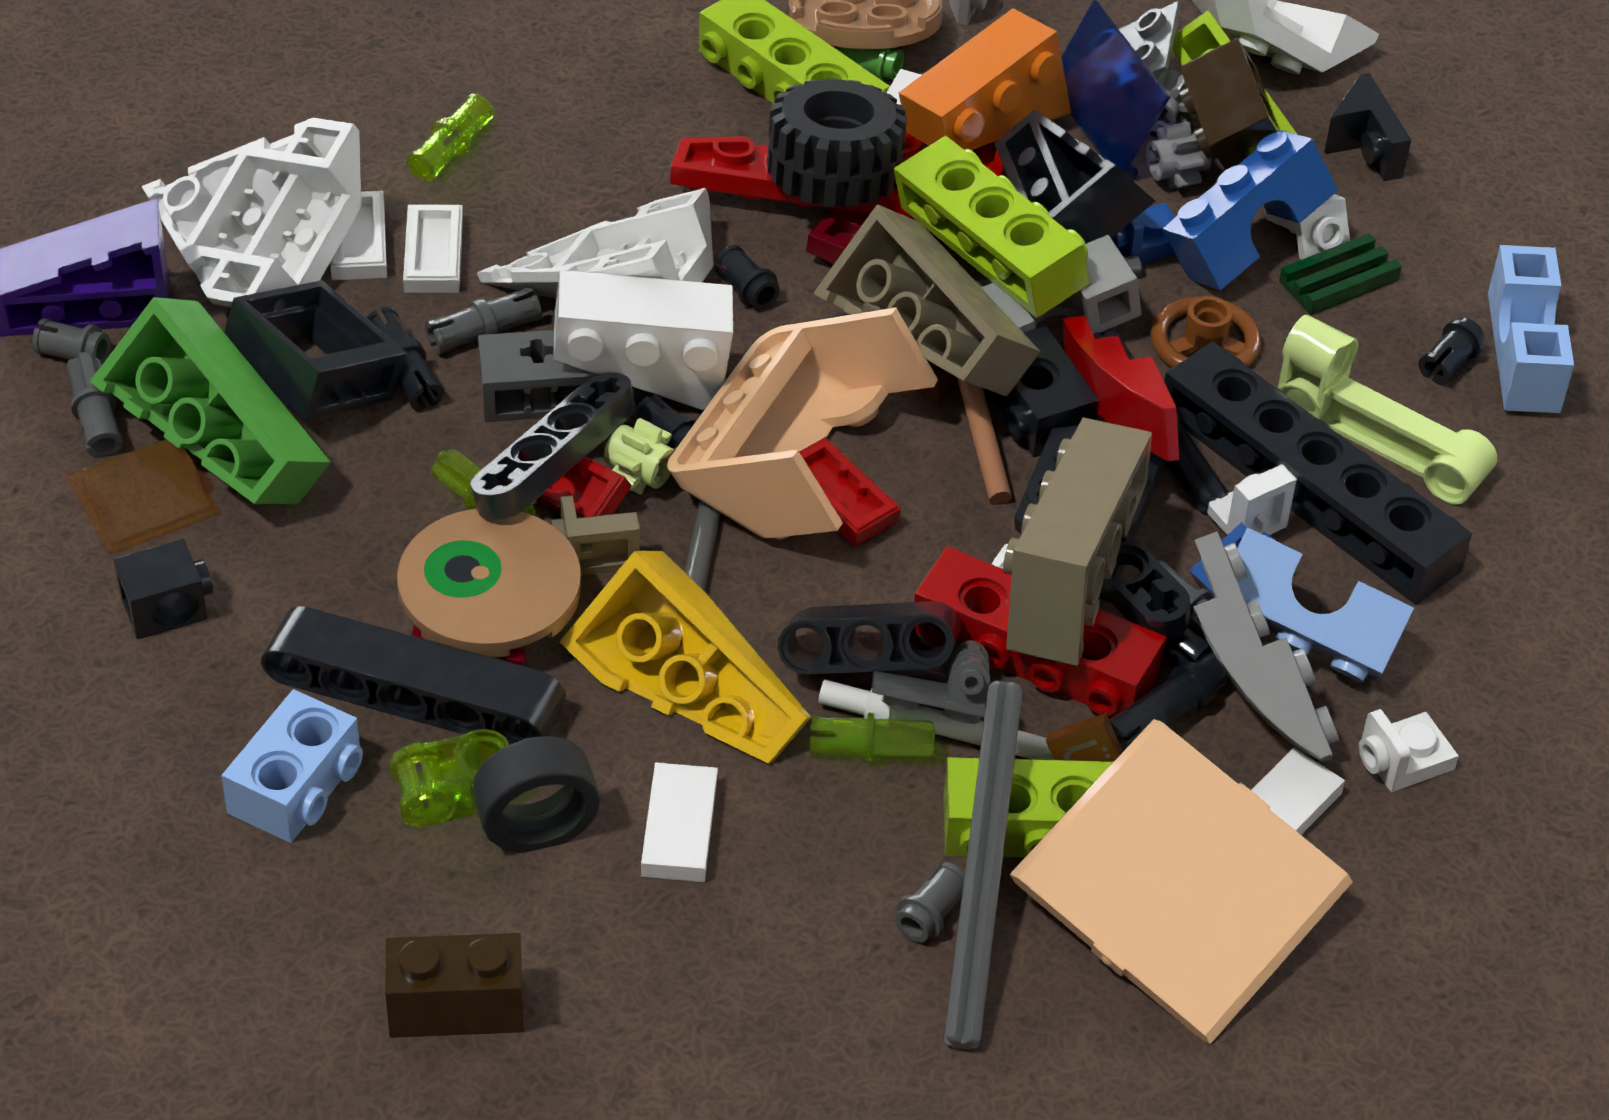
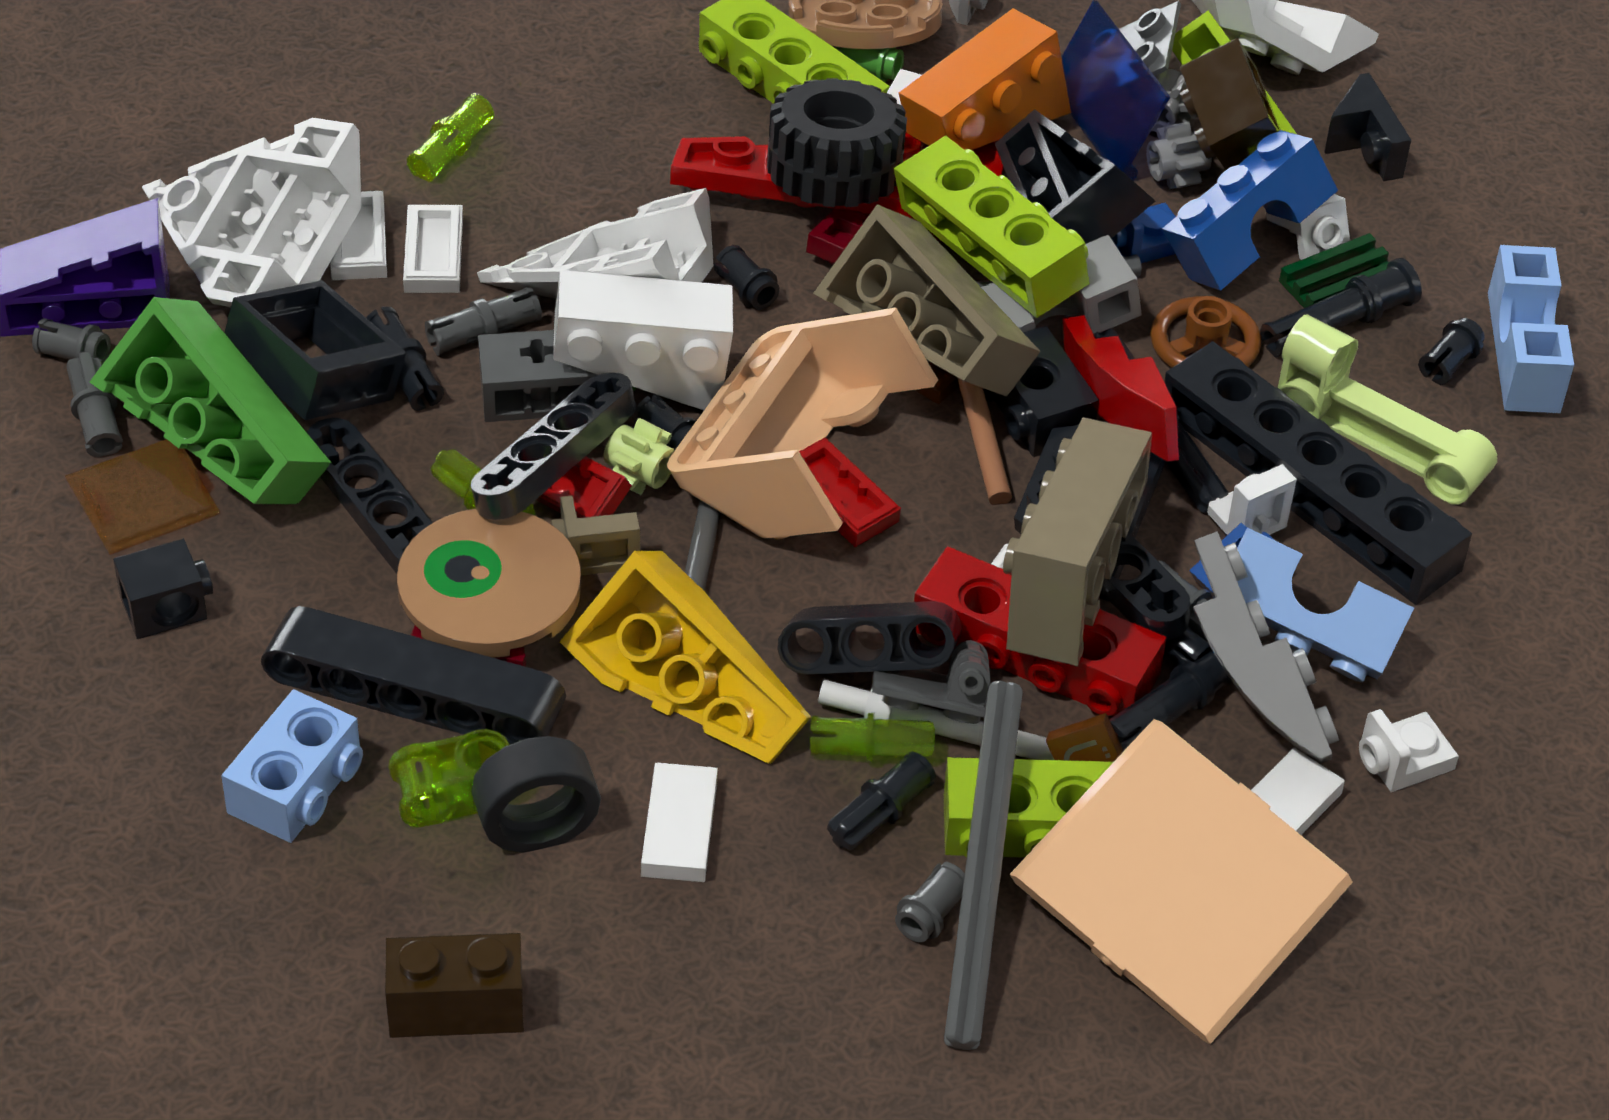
(371, 502): none -> black beam
(881, 801): none -> black axle
(1361, 300): none -> black pin

